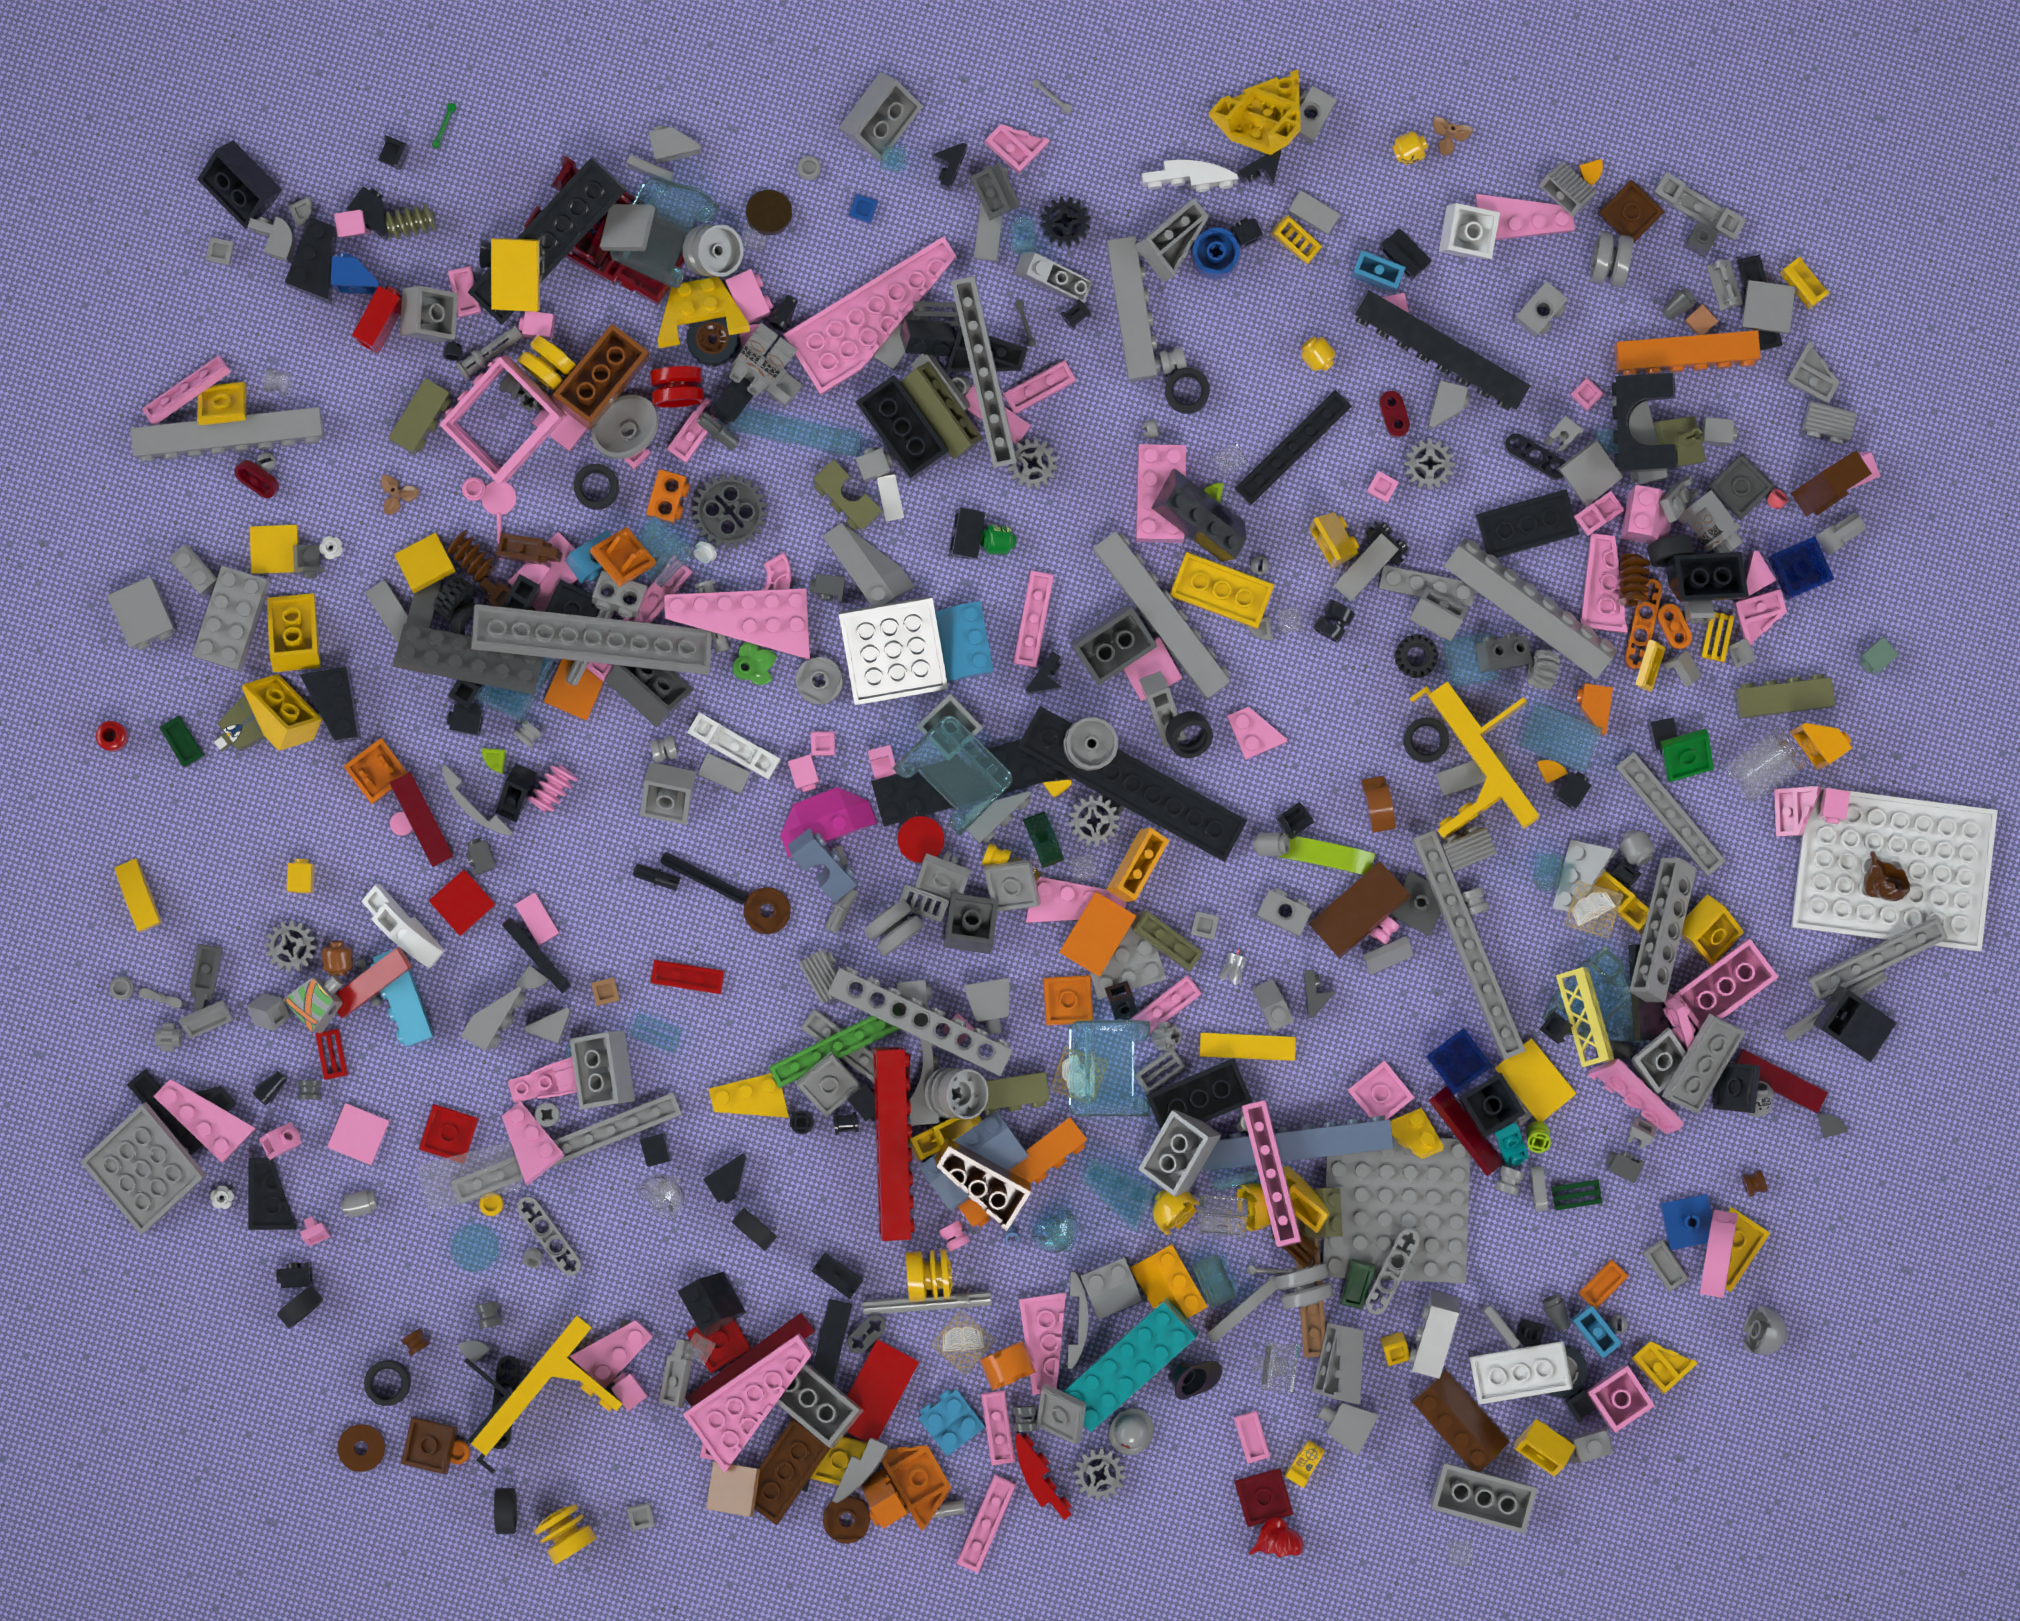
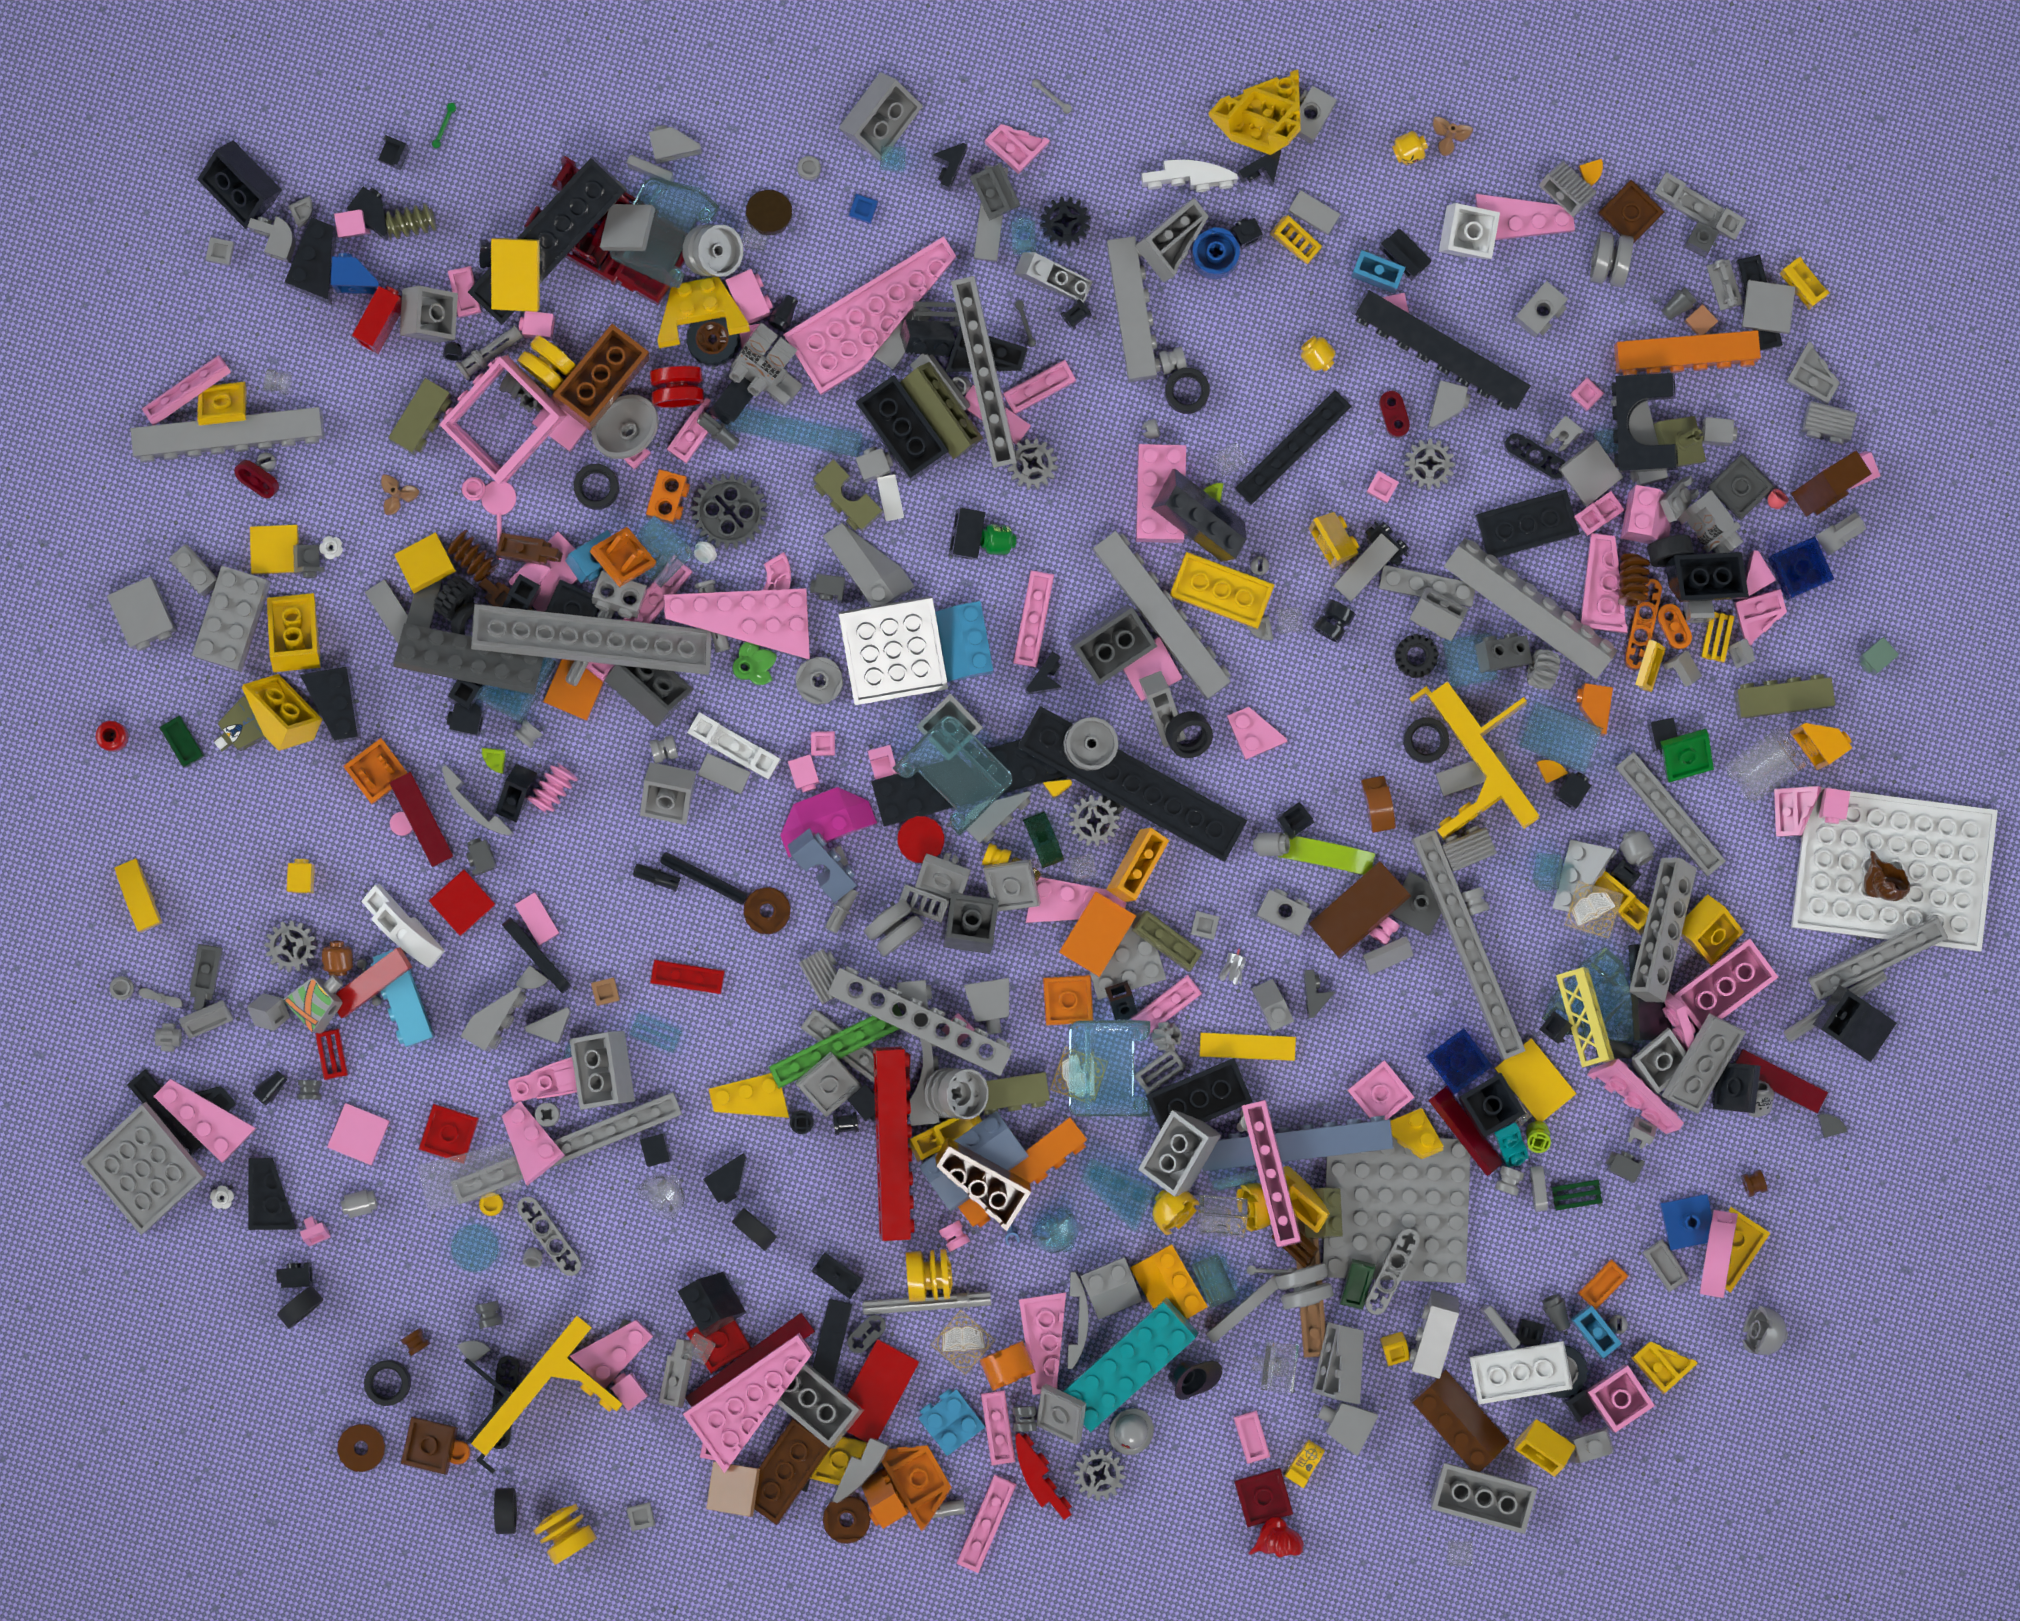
(280, 1140): bright pink brick -> none

